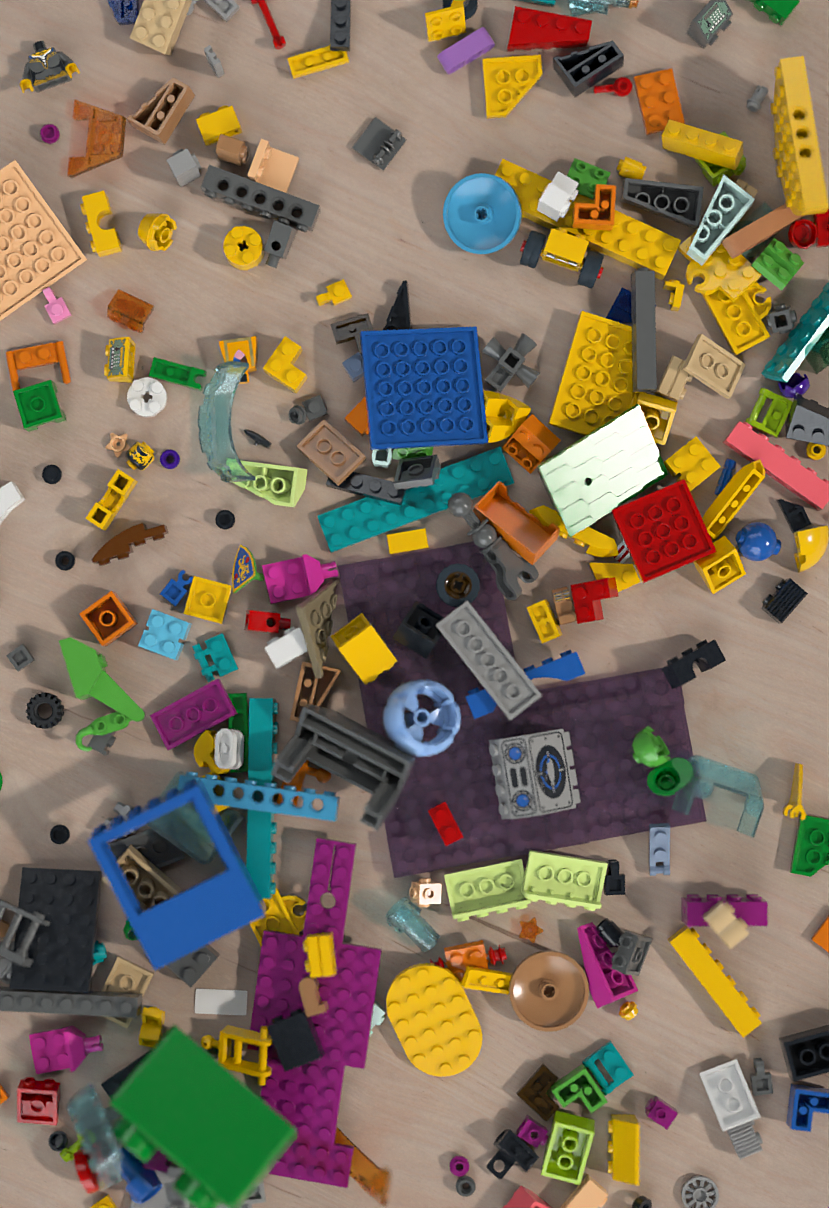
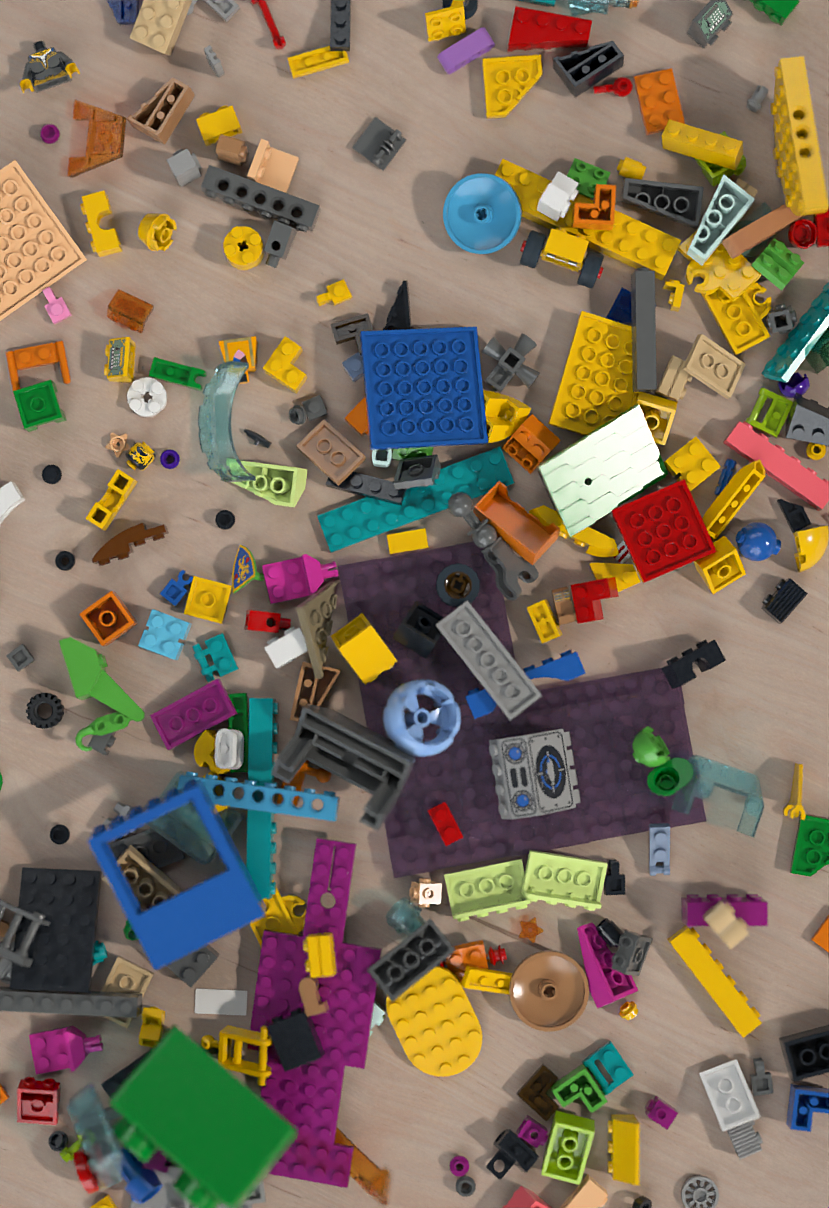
(411, 960): none -> dark grey brick

